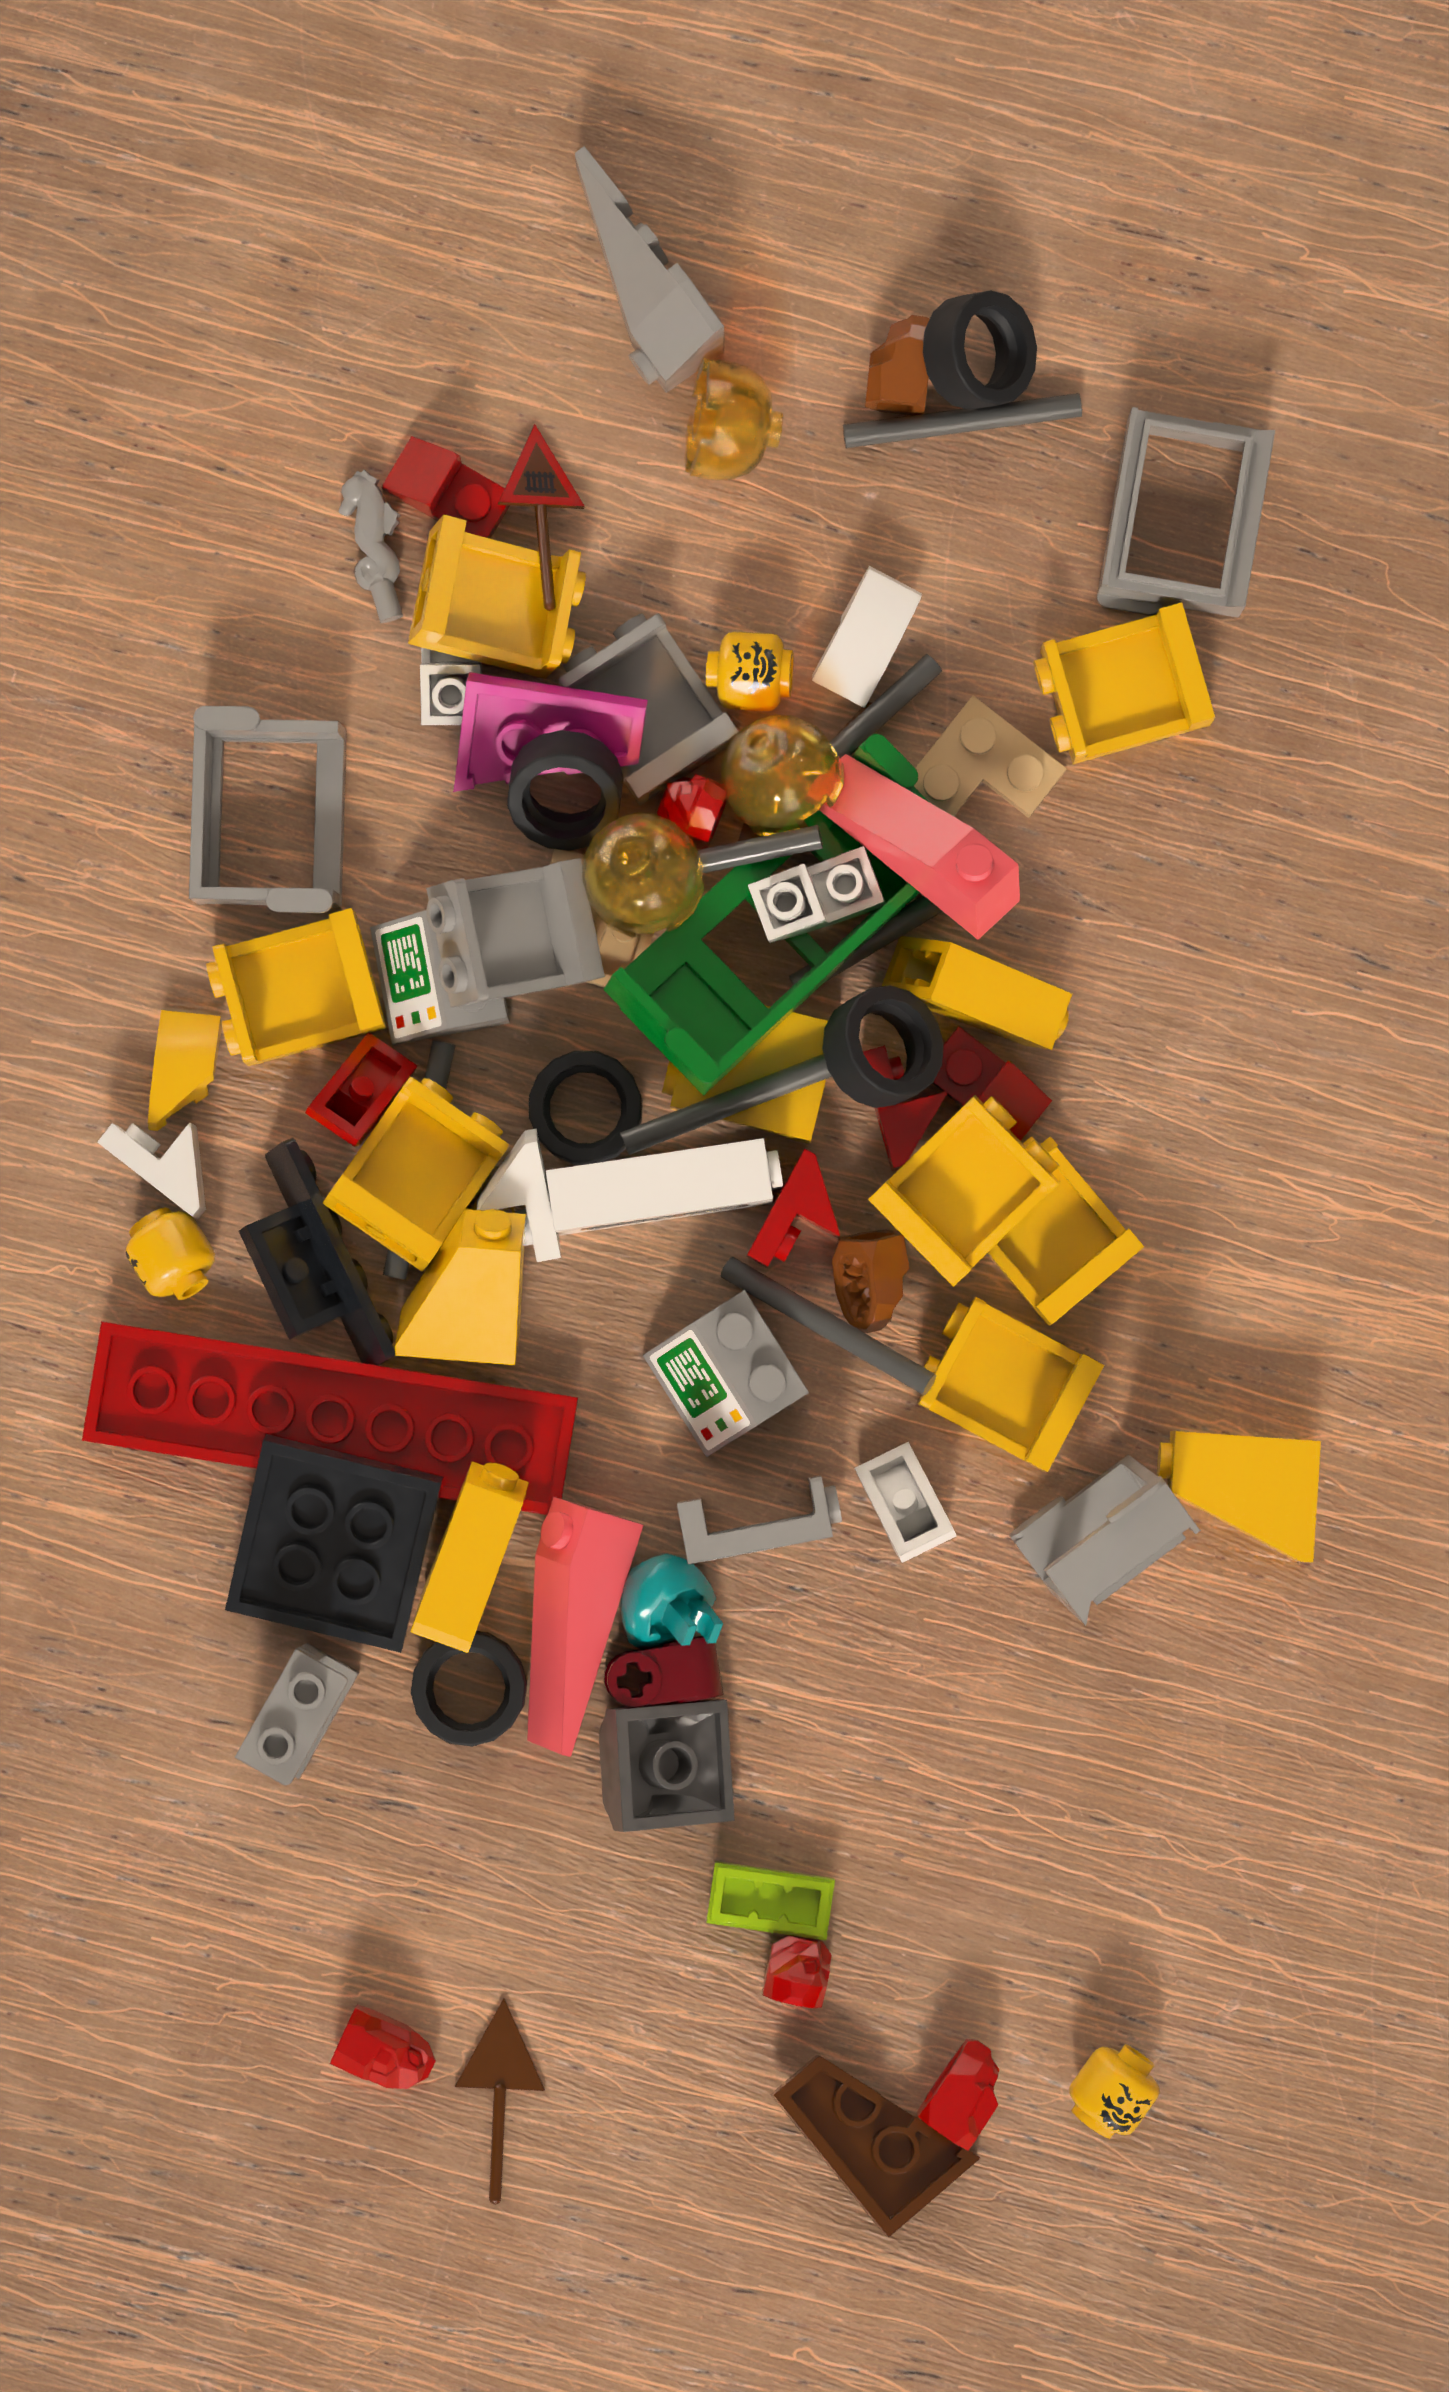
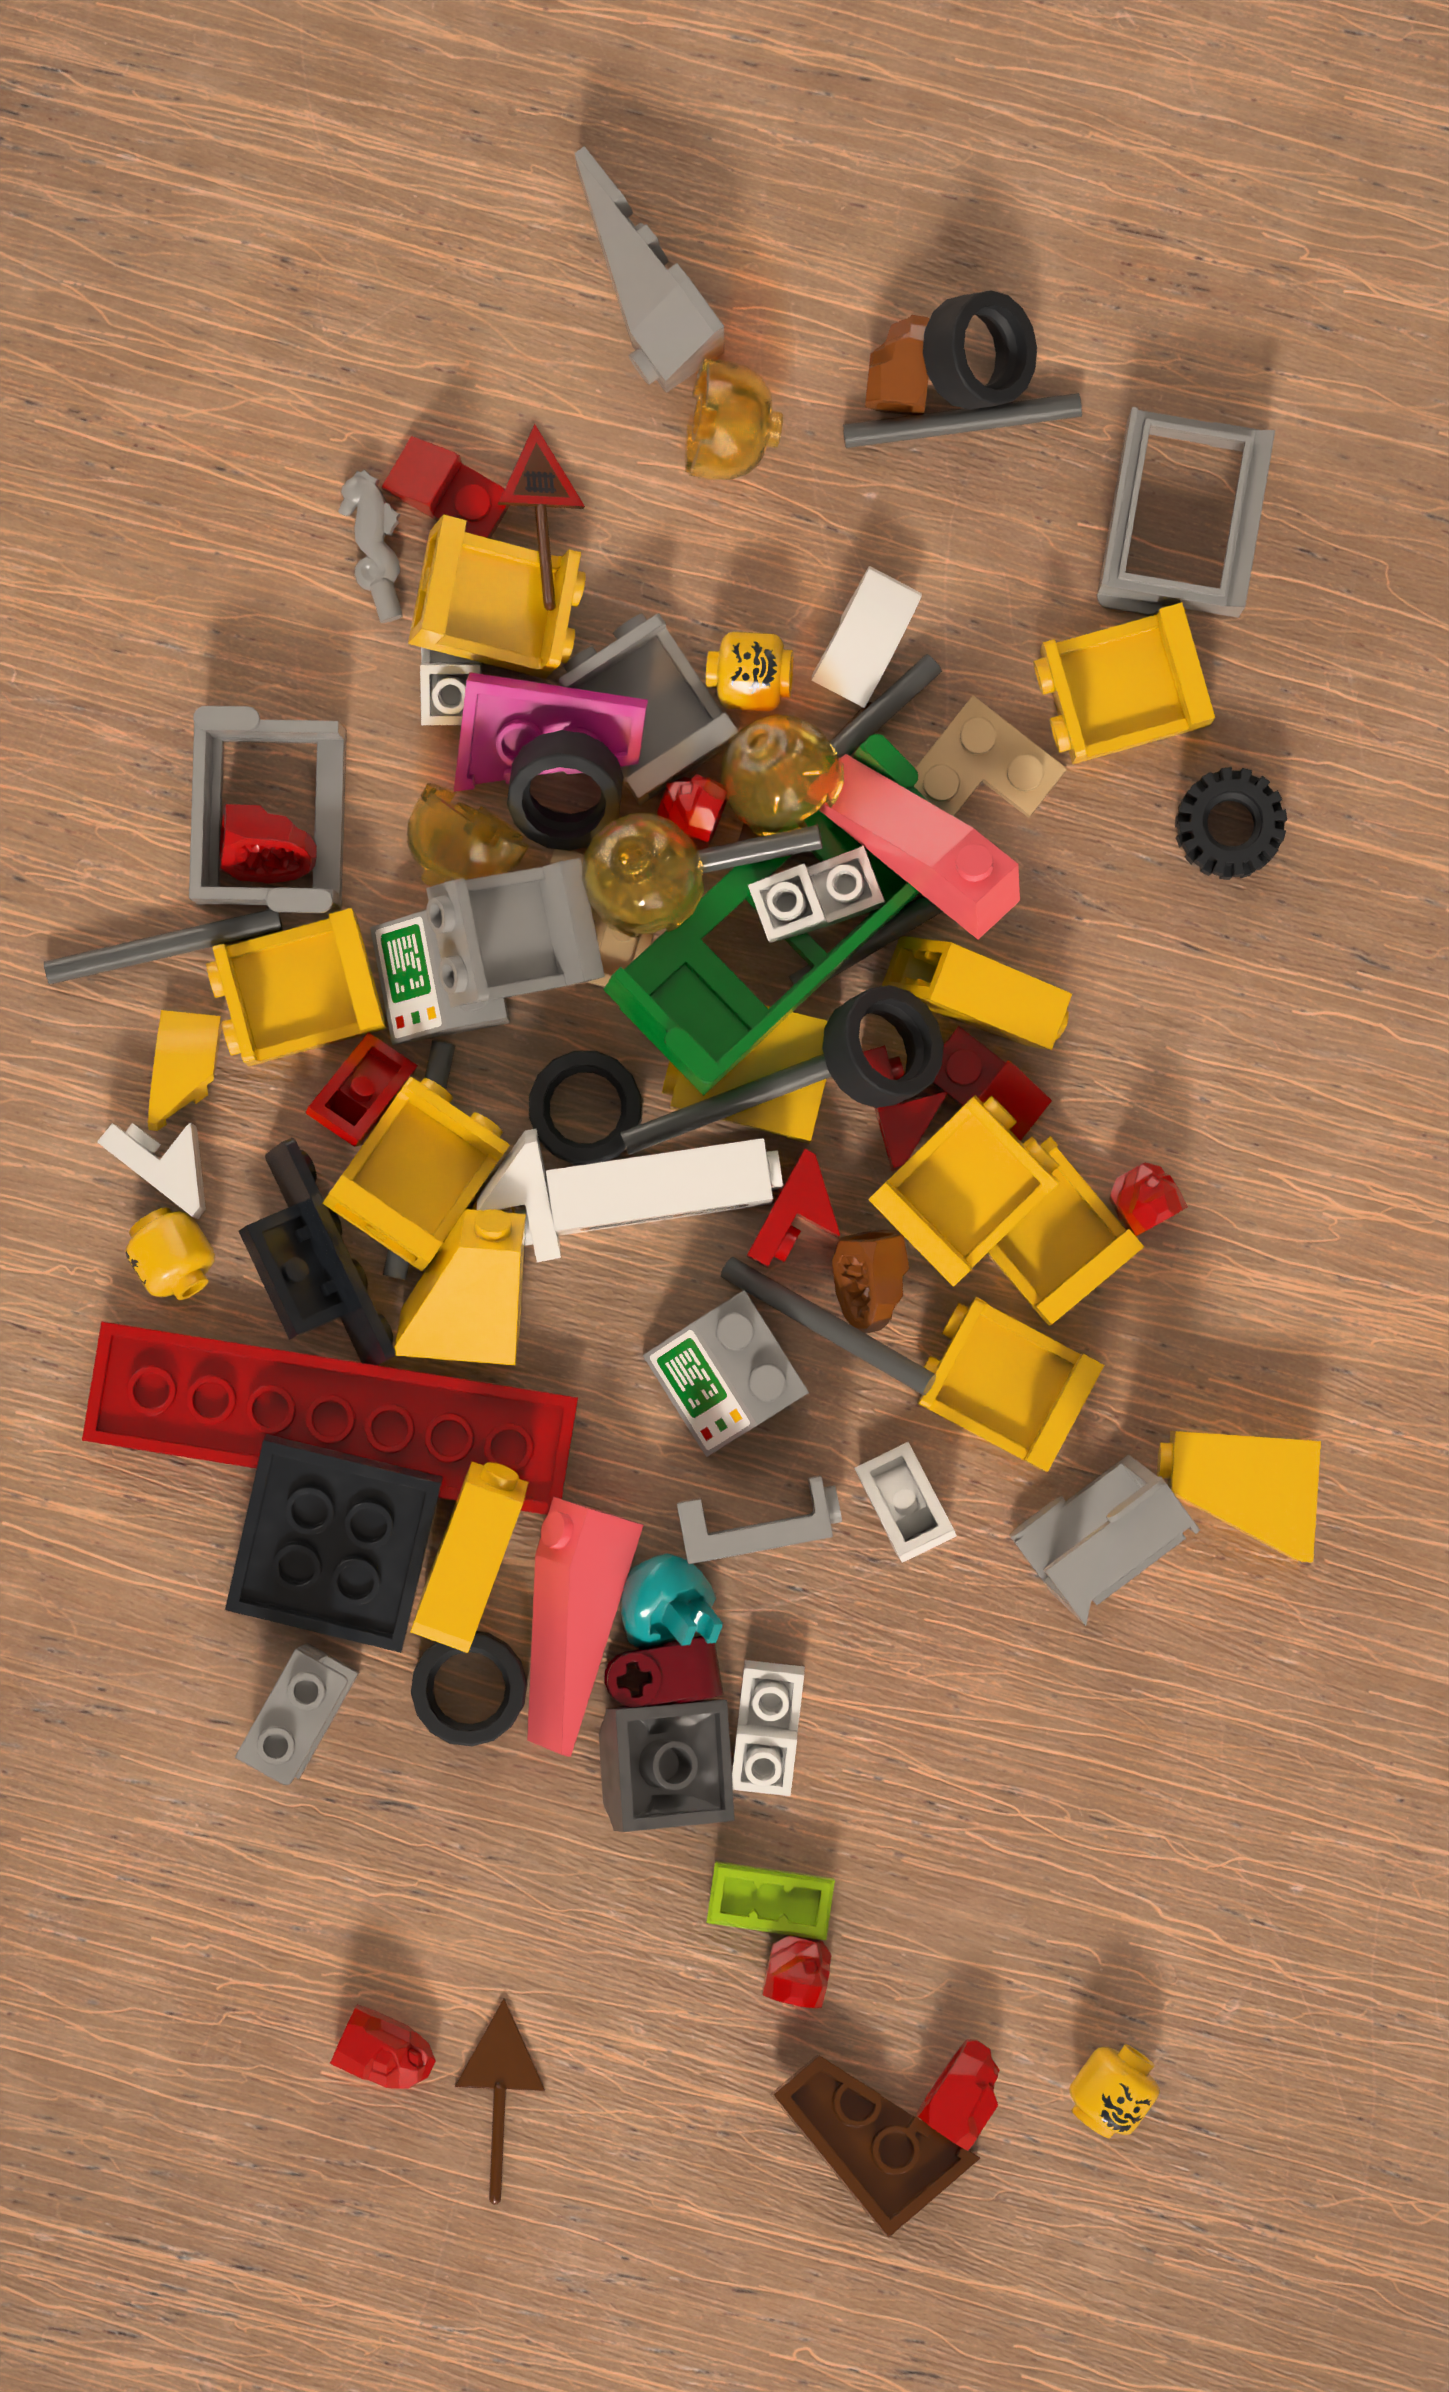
(162, 946): none -> dark grey bar
(263, 846): none -> red rock
(459, 839): none -> clear yellow cylinder
(767, 1727): none -> white slope
(1145, 1198): none -> red rock
(1256, 797): none -> black tyre

